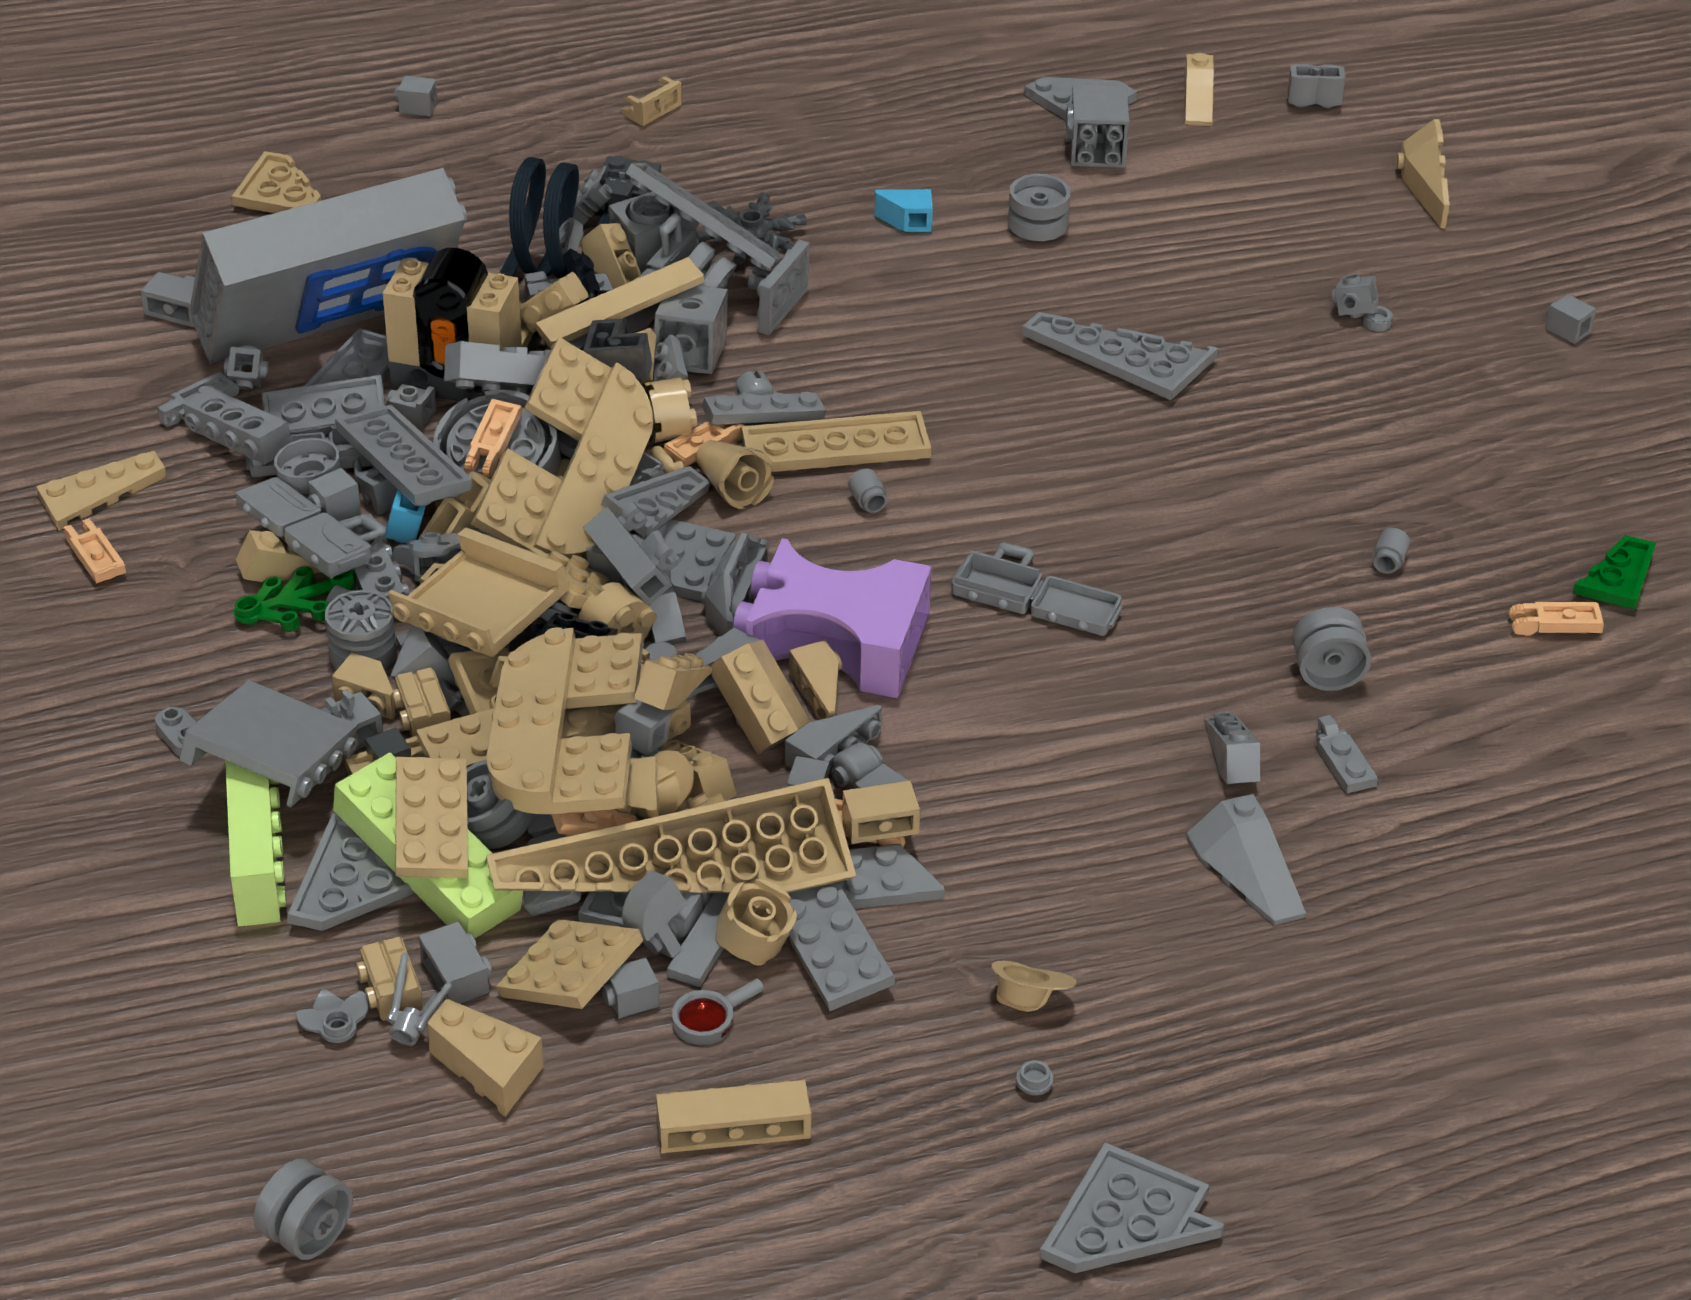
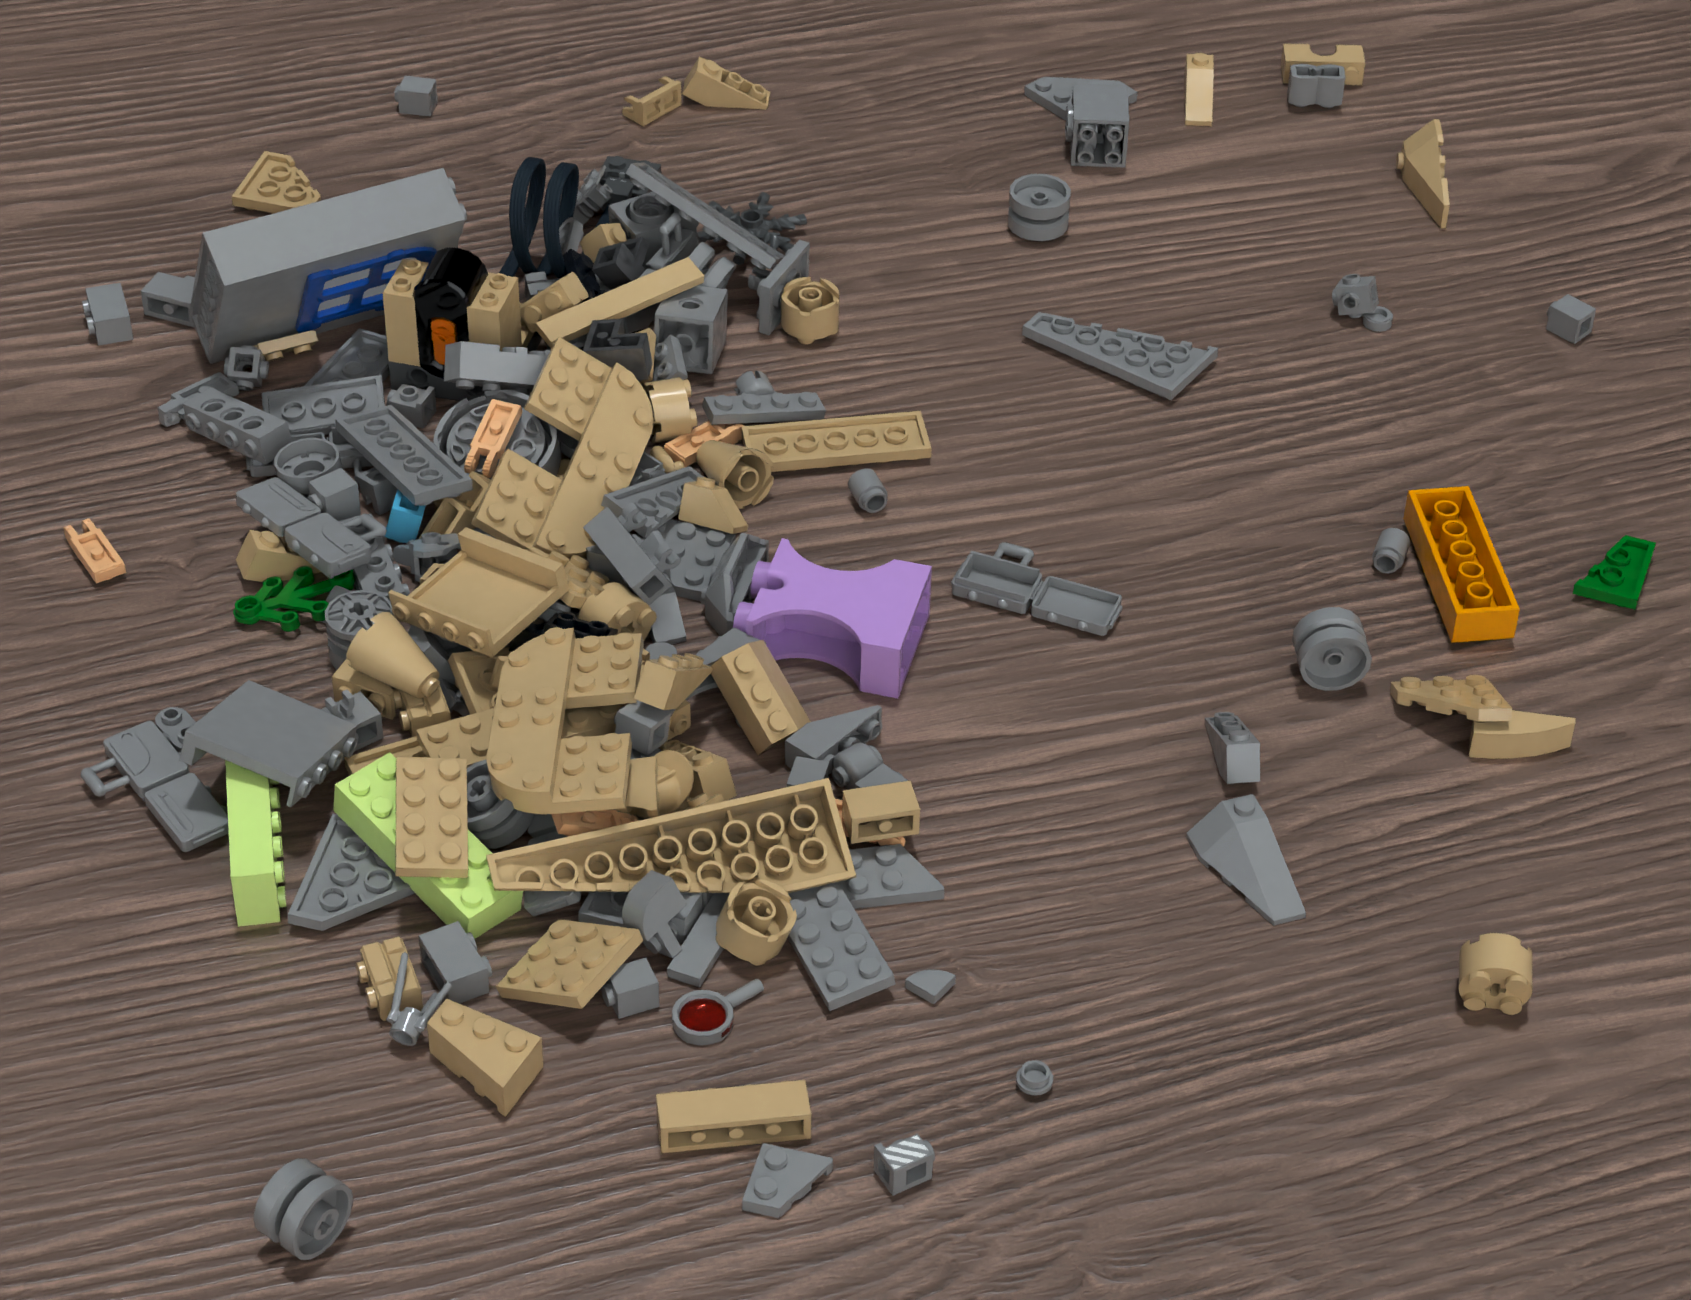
(90, 488): tan wing -> none
(107, 314): none -> light grey brick
(164, 783): none -> light grey piece
(299, 343): none -> tan hinge
(333, 1016): light grey plate -> none
(387, 742): dark grey tile -> none
(393, 657): none -> tan cone
(621, 262): none -> flat silver brick
(710, 507): none -> tan slope
(721, 88): none -> tan slope
(781, 1178): none -> light grey wing
(810, 309): none -> tan brick
(816, 676): tan slope -> none
(904, 1163): none -> light grey brick
(905, 209): medium azure slope -> none
(930, 984): none -> light grey tile
(1027, 987): tan piece -> none
(1128, 1212): light grey wing -> none
(1343, 757): light grey hinge -> none
(1347, 56): none -> tan arch
(1461, 564): none -> light orange brick
(1470, 697): none -> tan plate
(1495, 973): none -> tan brick
(1522, 737): none -> tan slope
(1556, 618): light nougat hinge -> none

